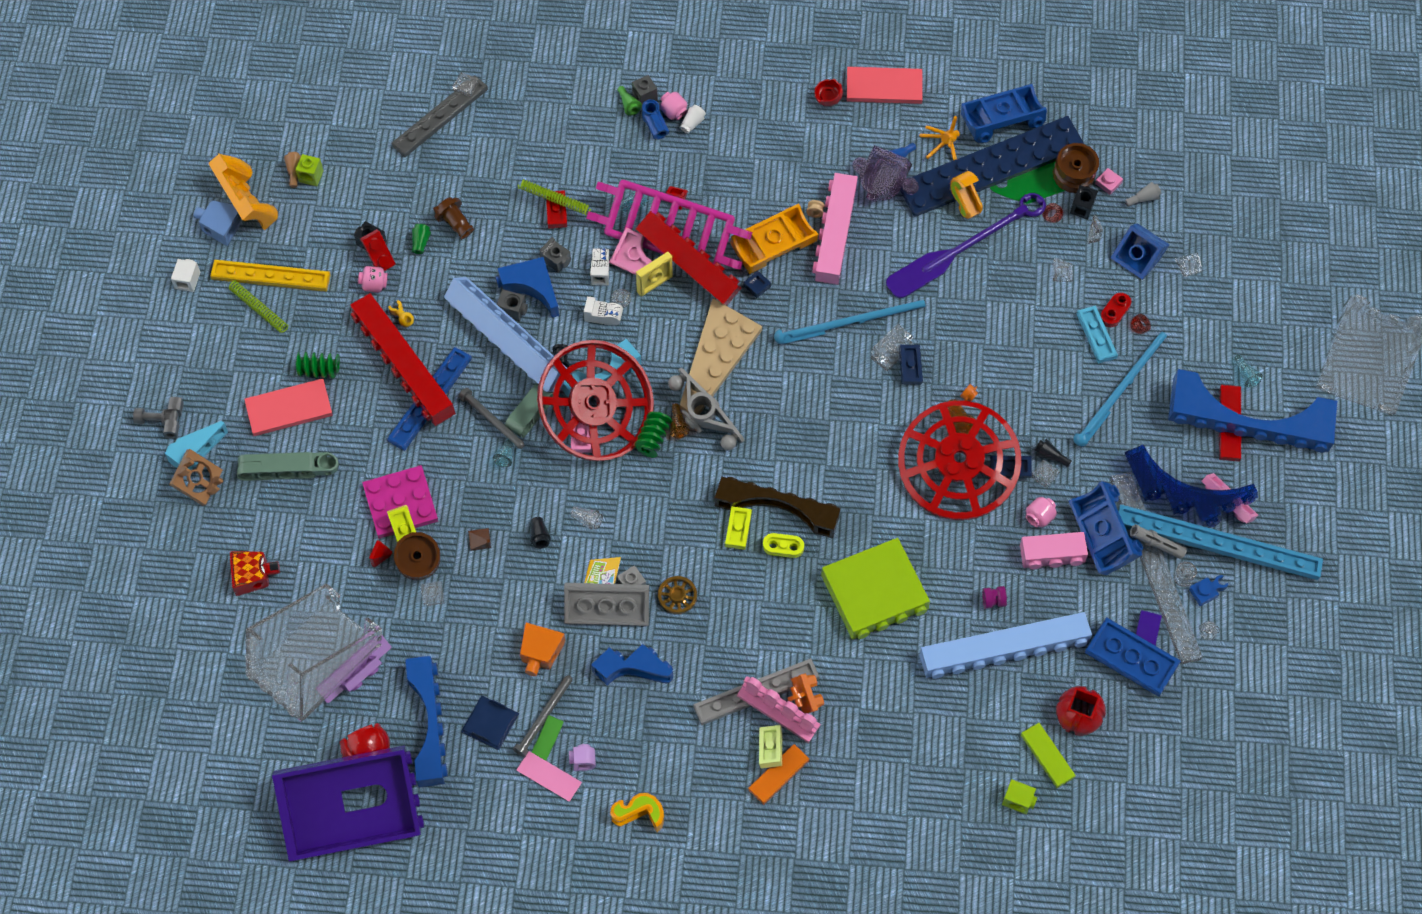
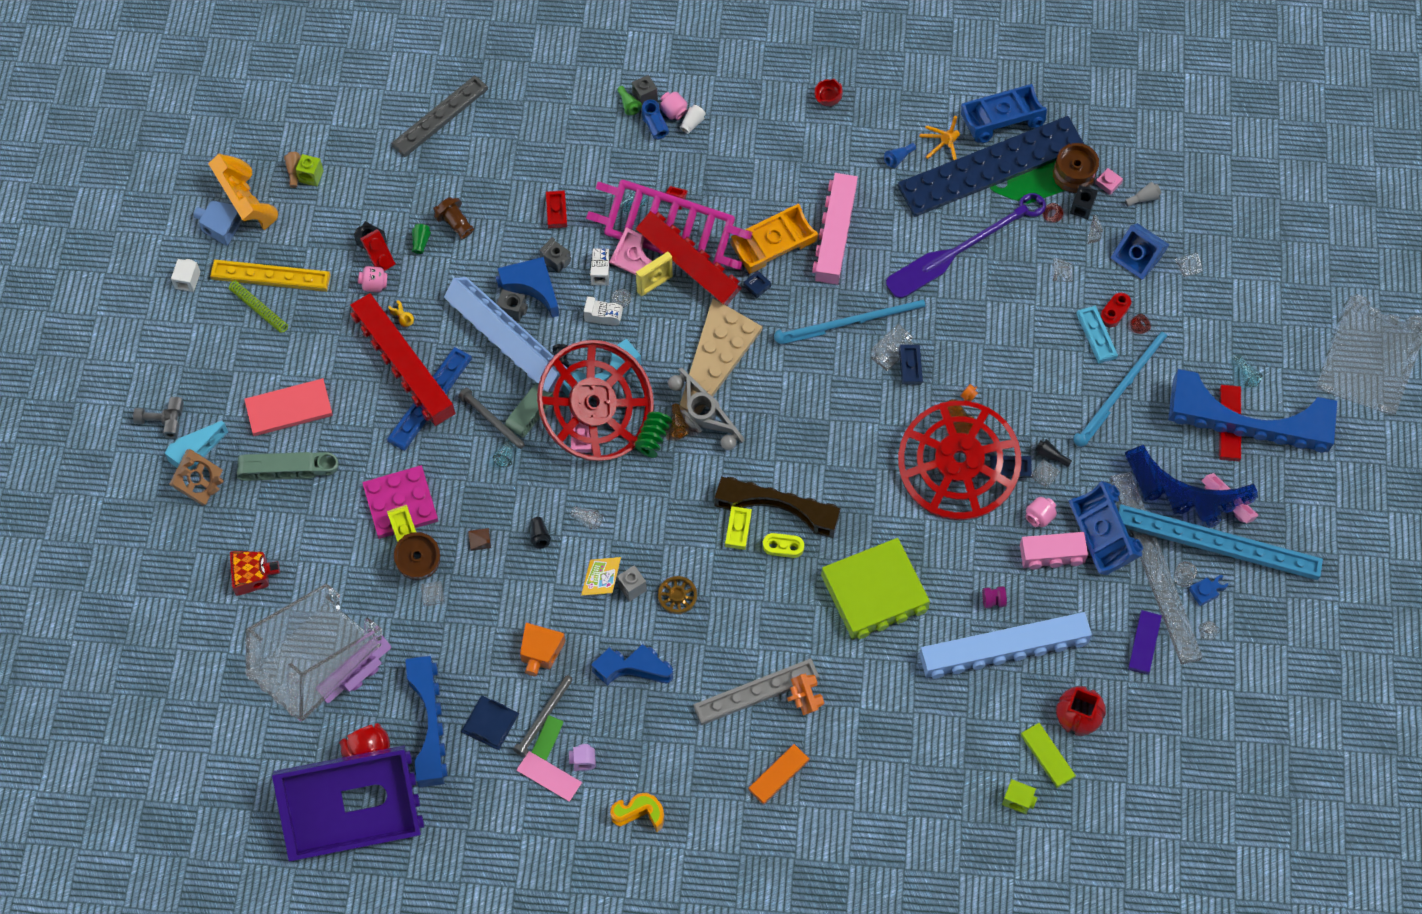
(317, 366): green piece -> none
(379, 553): red slope -> none
(465, 84): clear plate -> none
(561, 198): lime piece -> none
(606, 604): light grey tile -> none
(770, 746): yellowish green plate -> none
(777, 709): bright pink fence -> none
(815, 208): tan bush -> none
(884, 85): coral tile -> none
(884, 174): clear purple piece -> none
(966, 195): light orange animal -> none
(1132, 656): blue tile -> none
(1151, 538): light grey pin -> none

